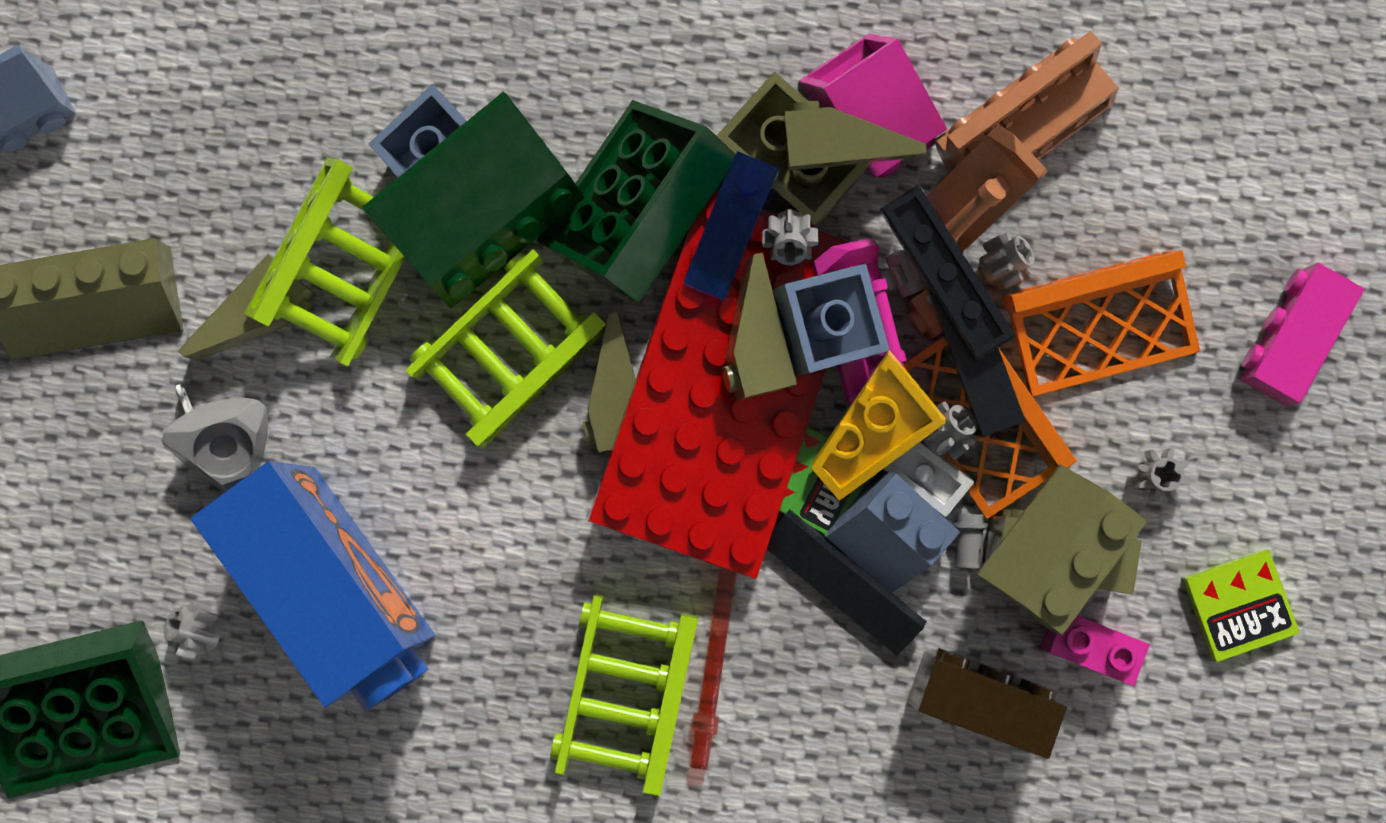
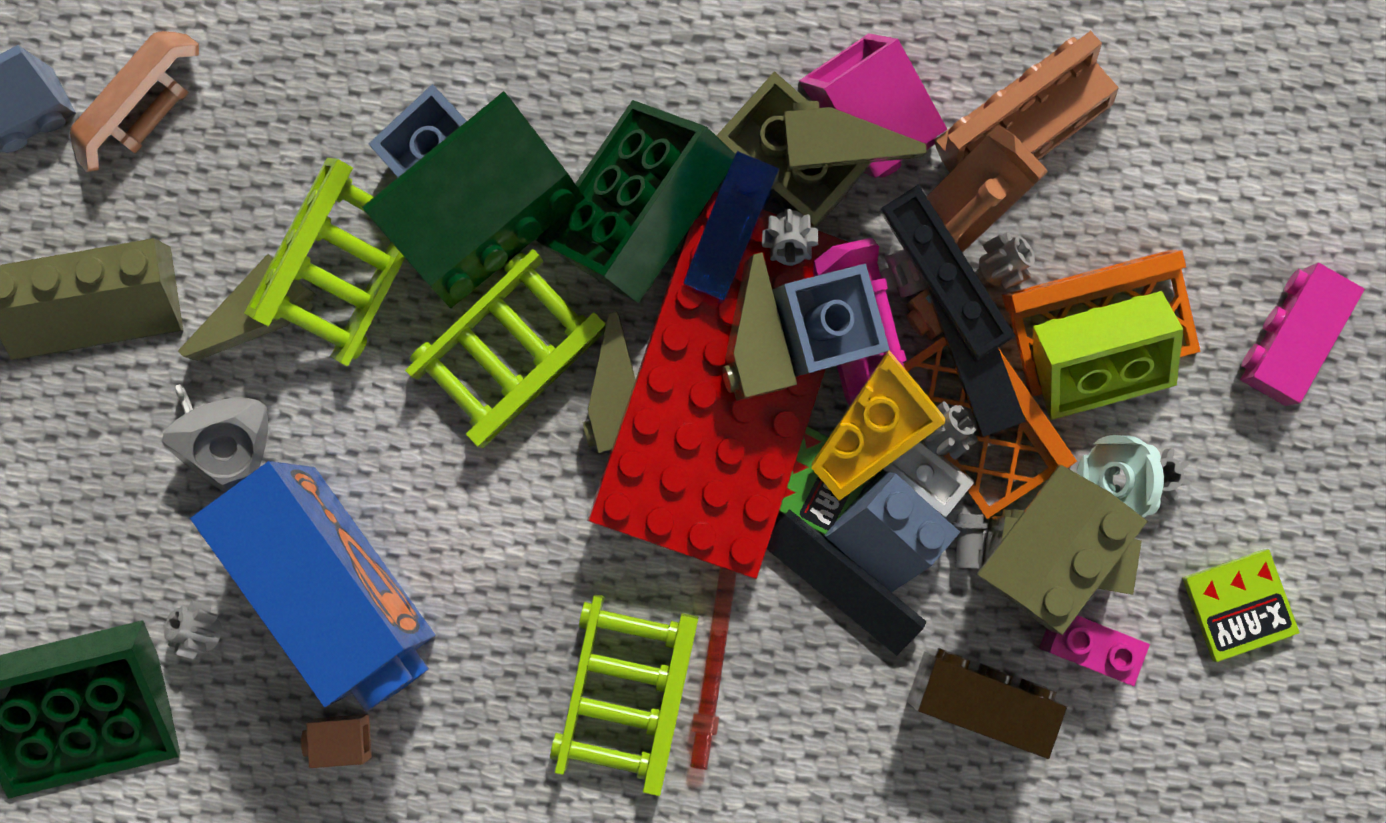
(126, 91): none -> nougat piece
(337, 741): none -> nougat brick
(1107, 354): none -> lime slope
(1140, 465): none -> light aqua plate

